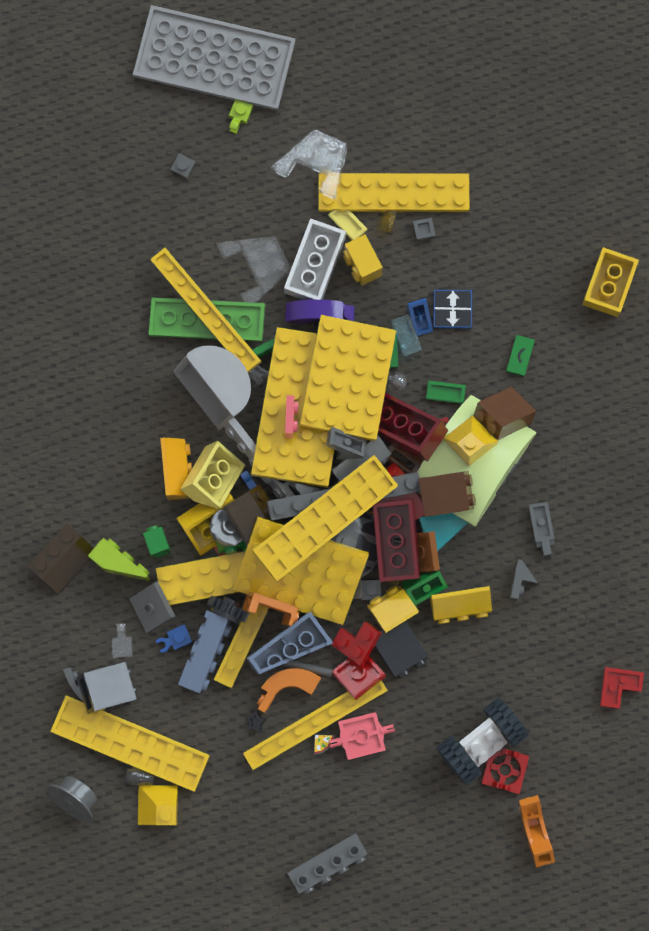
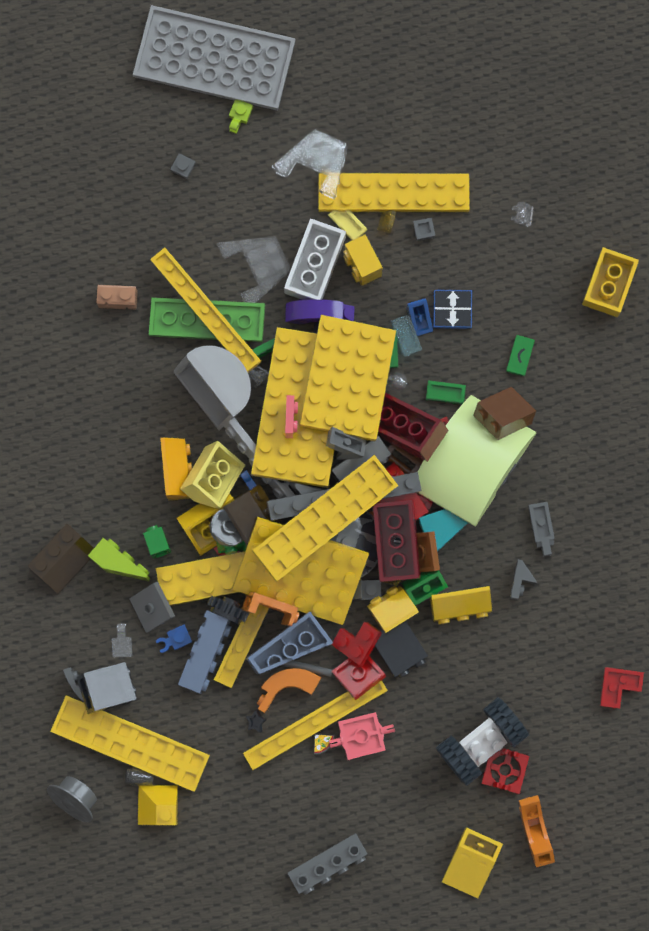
(117, 297): none -> nougat brick
(447, 493): reddish brown brick -> none
(470, 440): yellow slope -> none
(472, 862): none -> yellow slope
(524, 213): none -> clear tile

